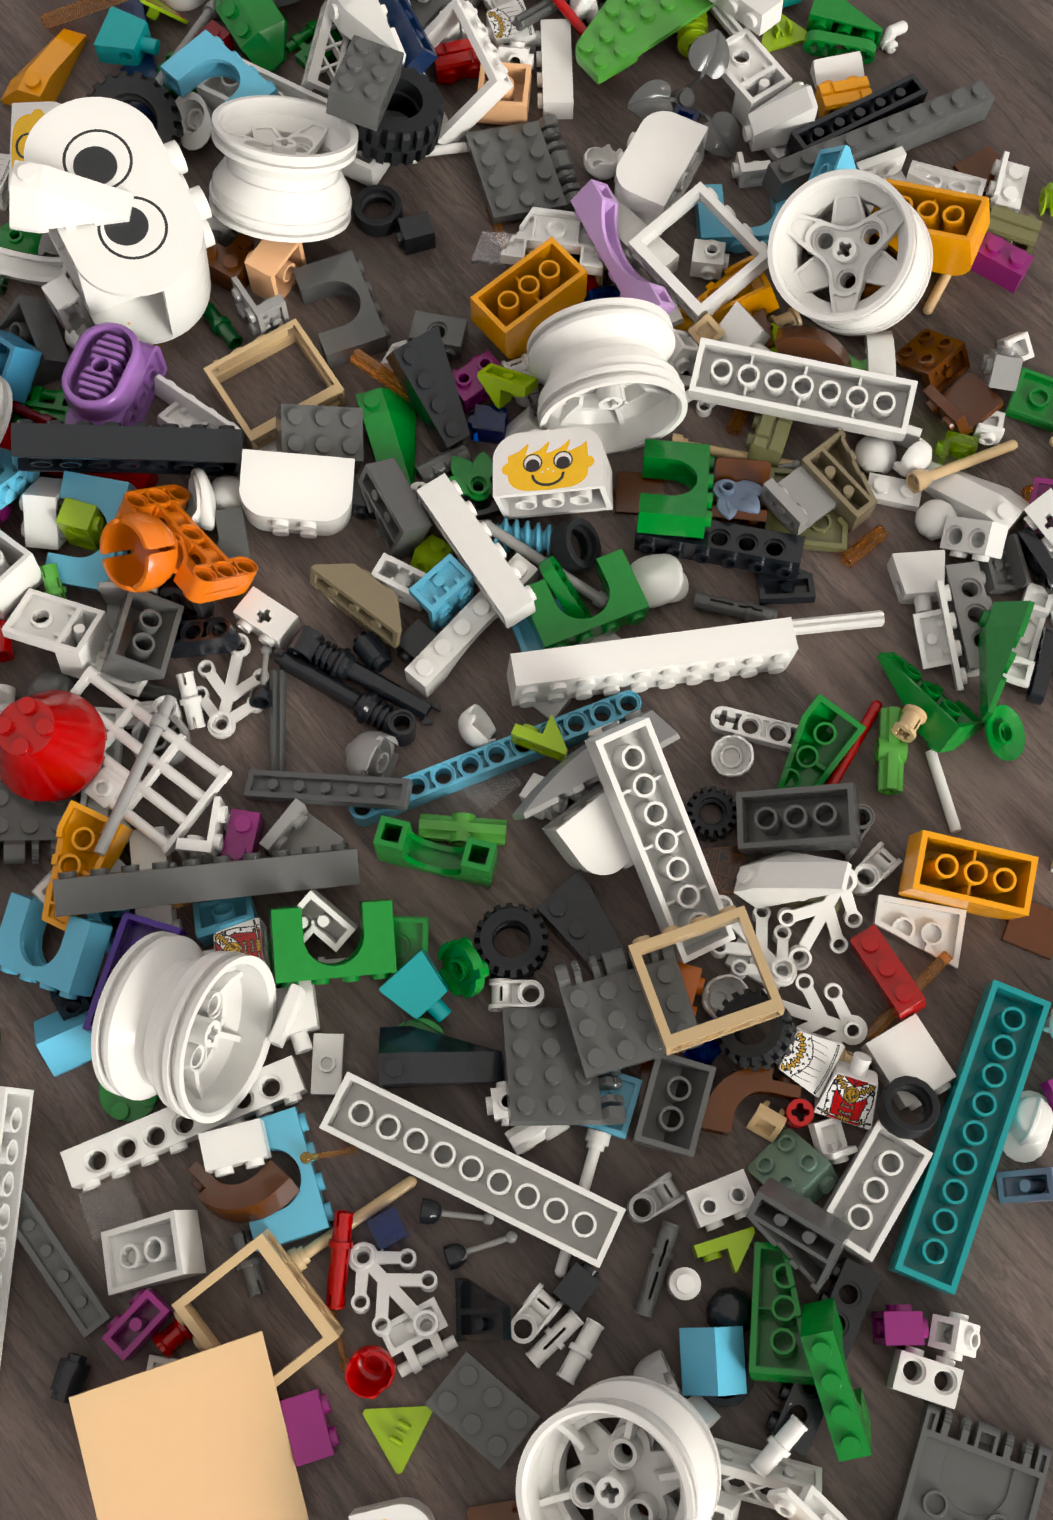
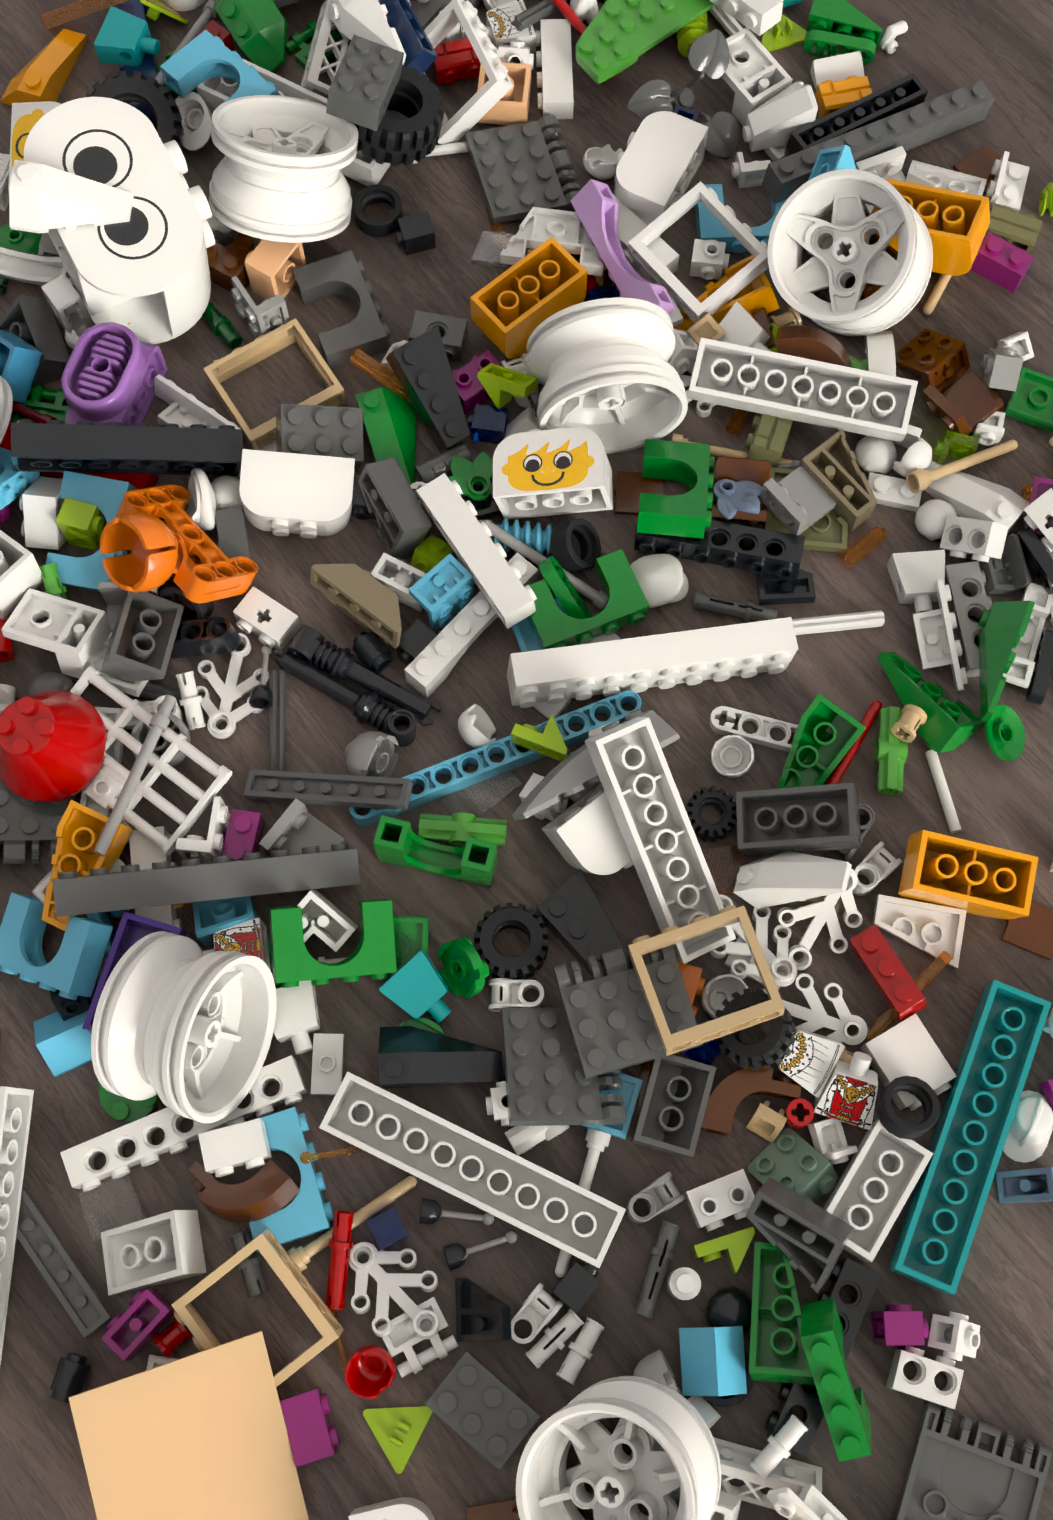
(286, 1015): white tile -> none

